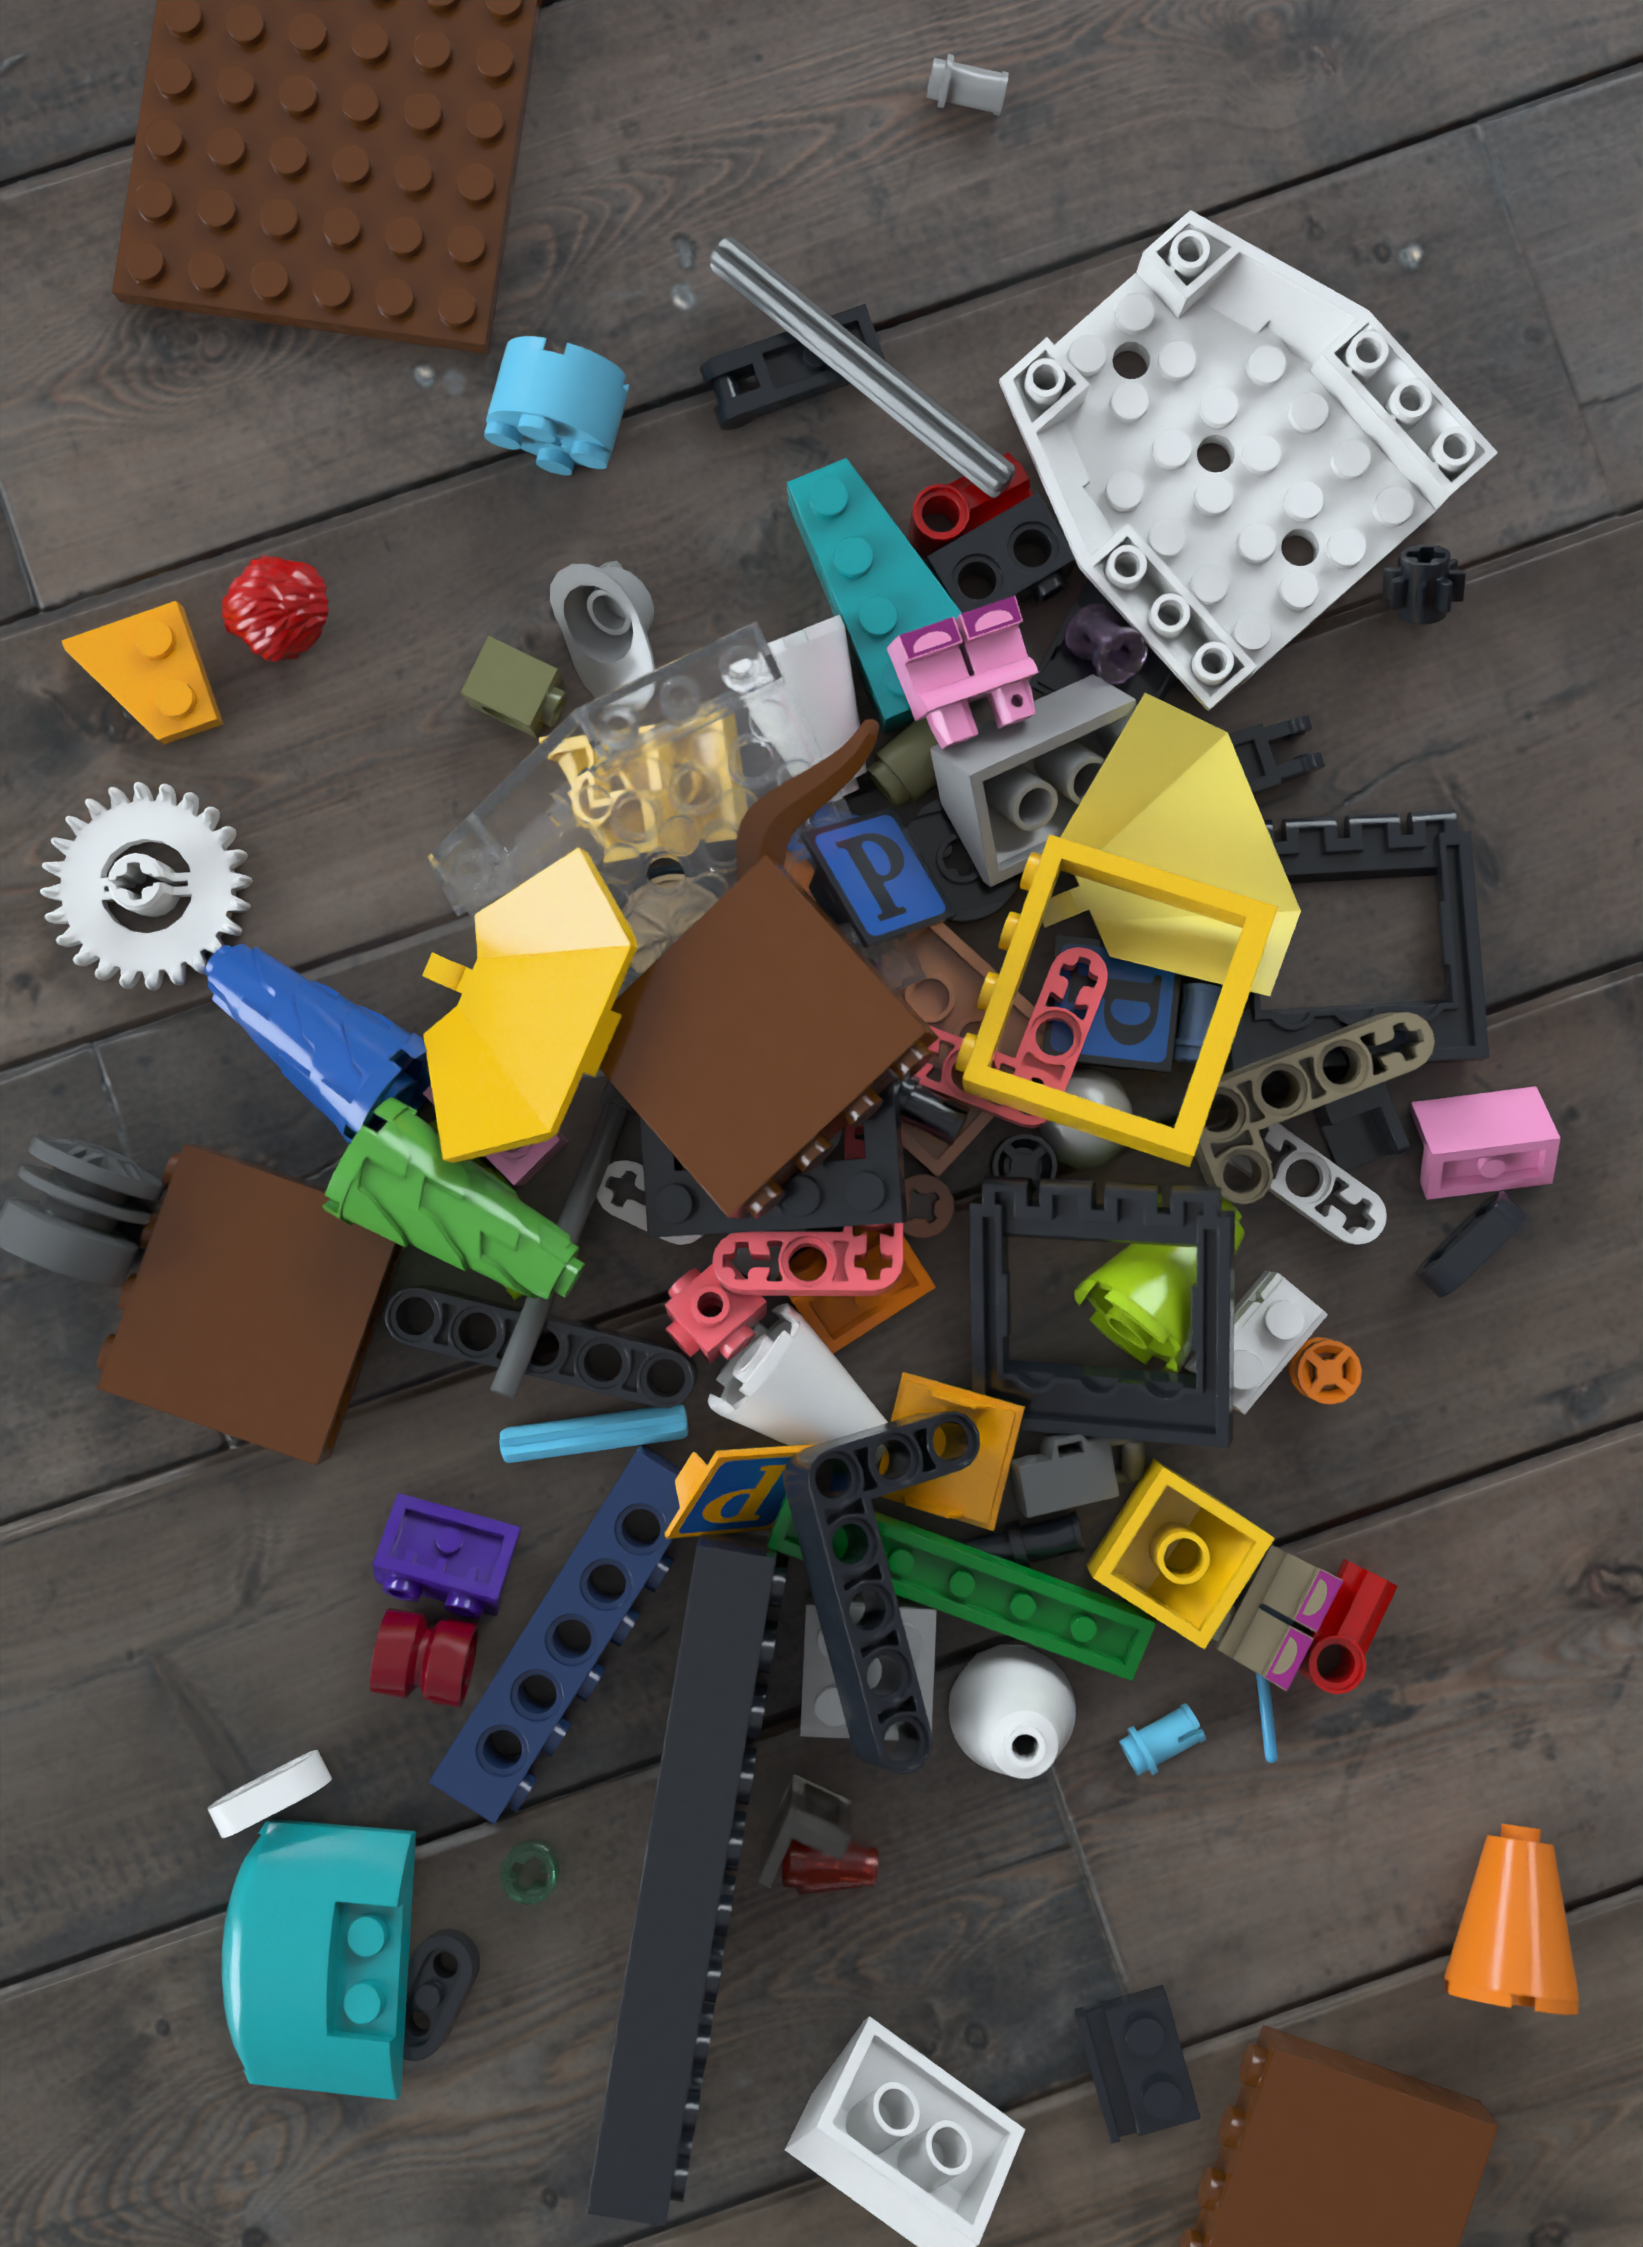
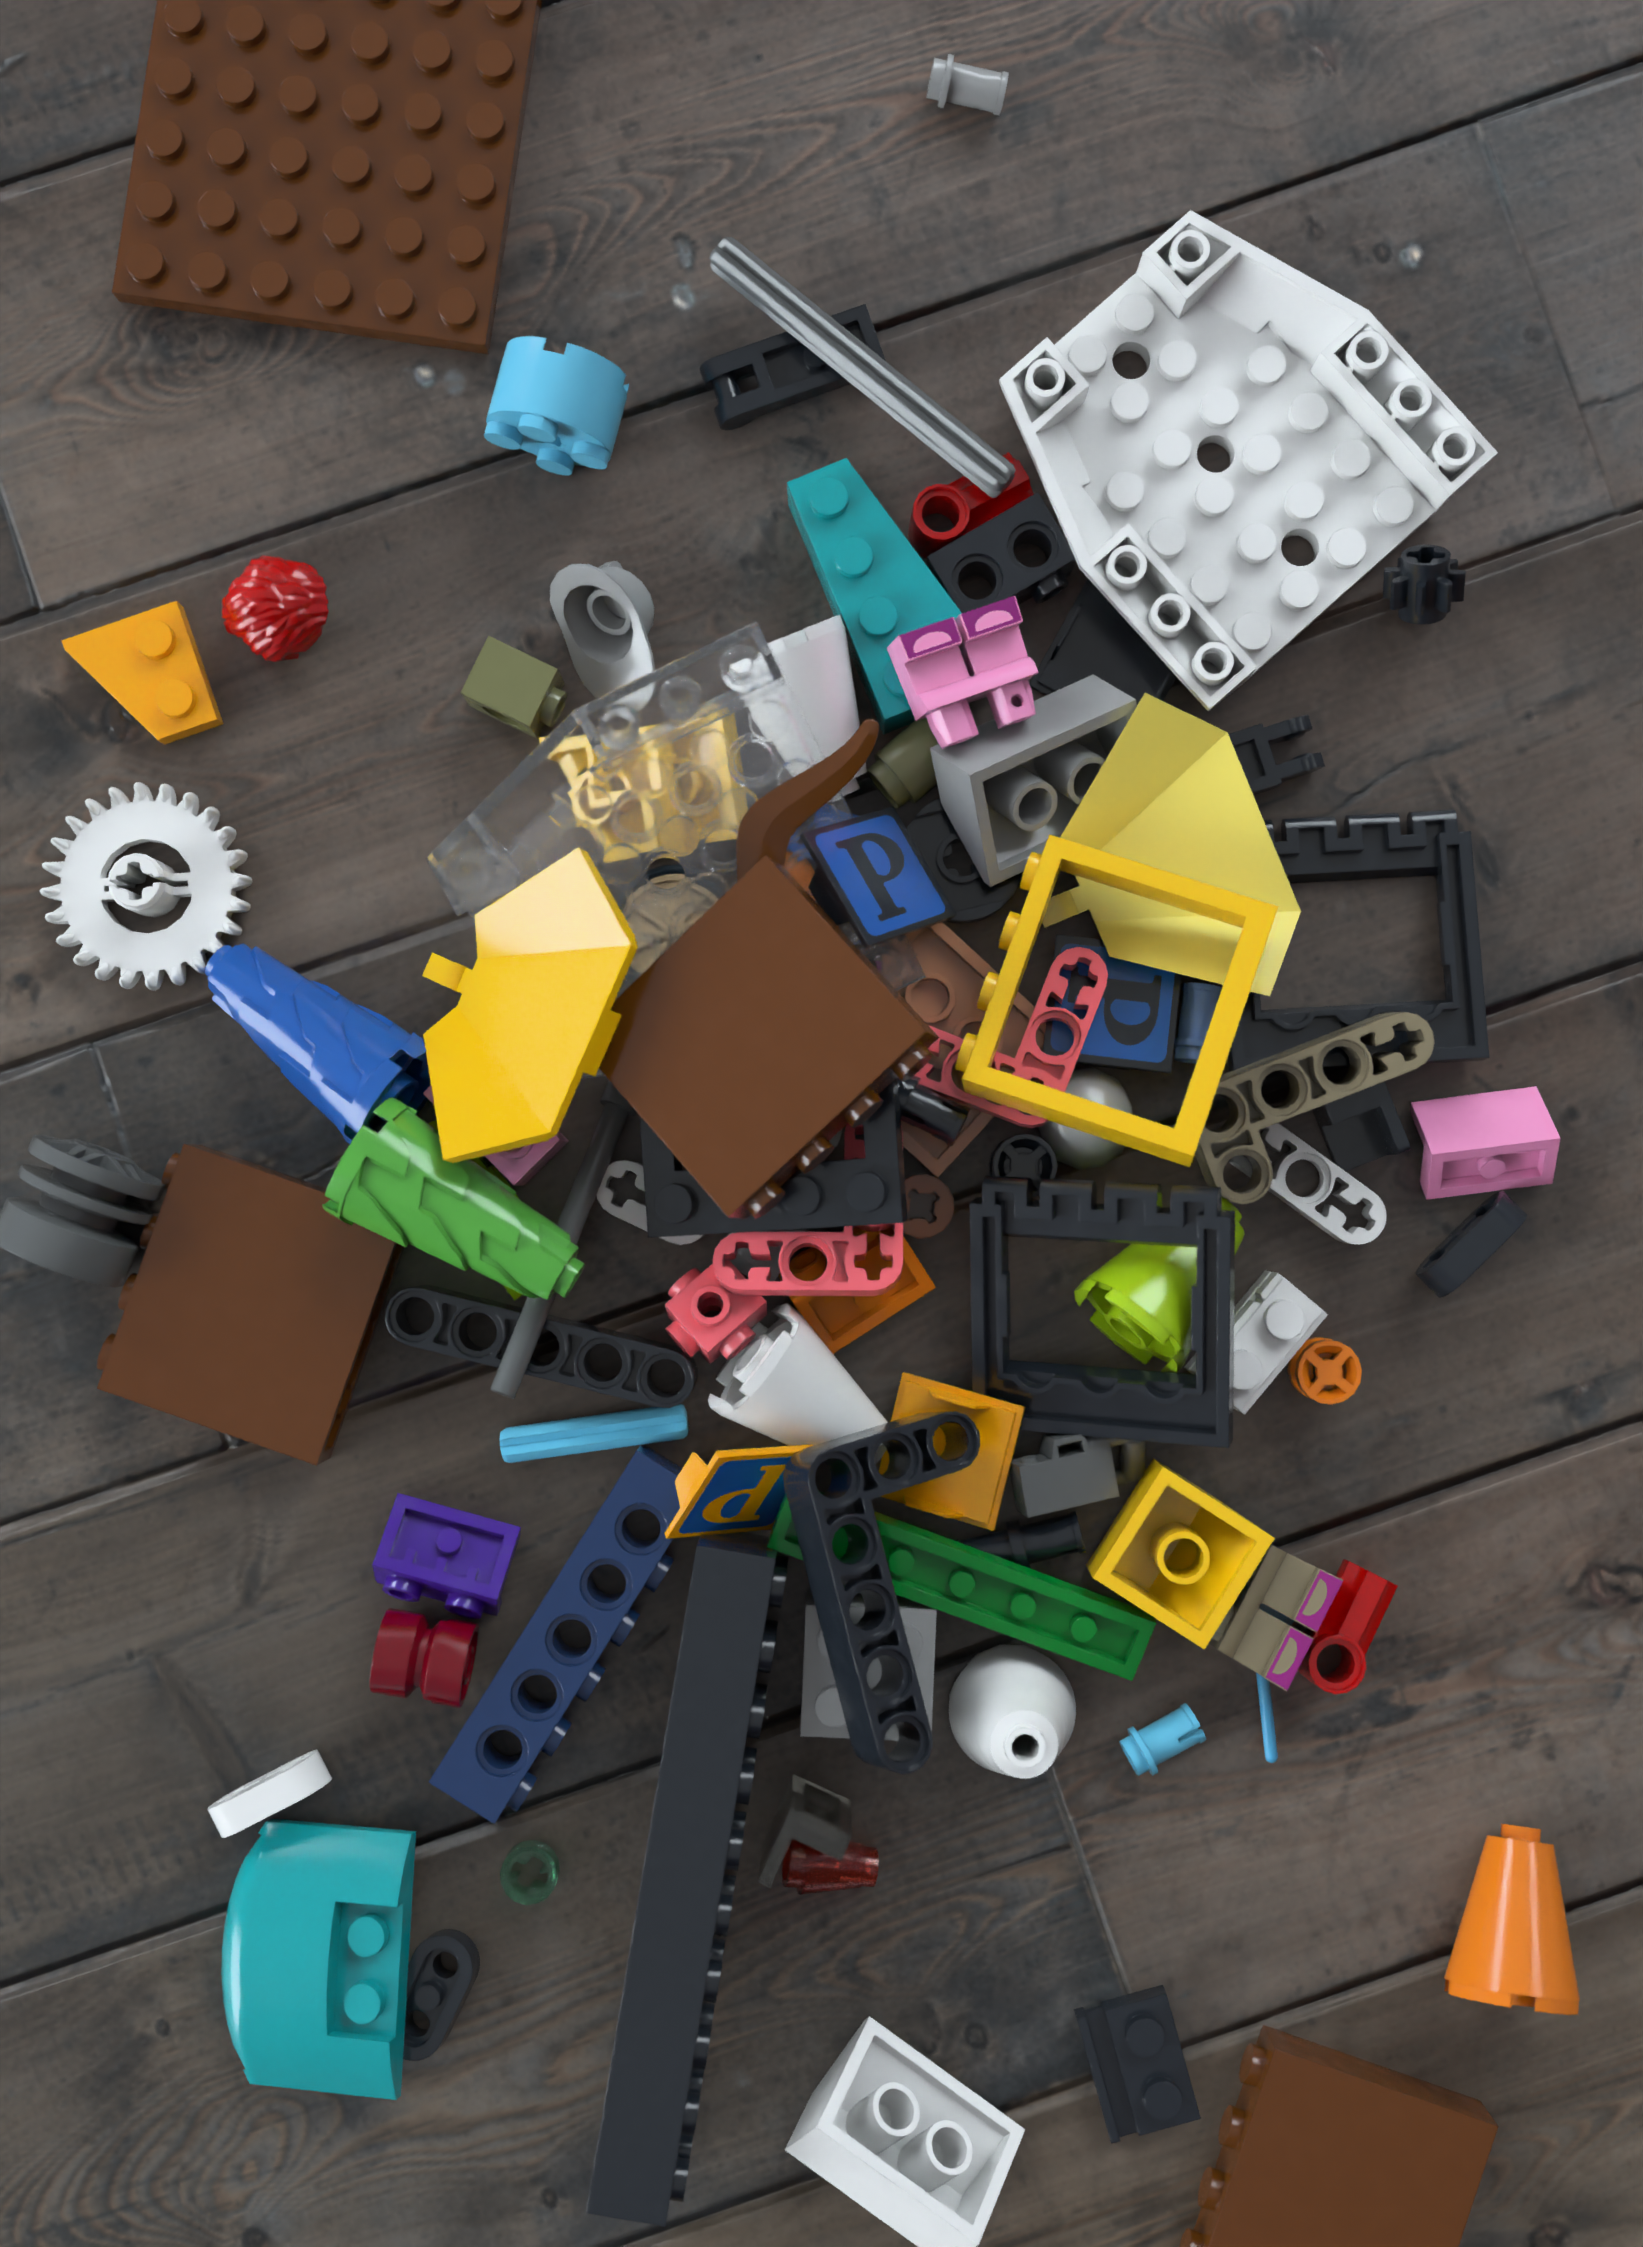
(1107, 638): clear purple bush -> none

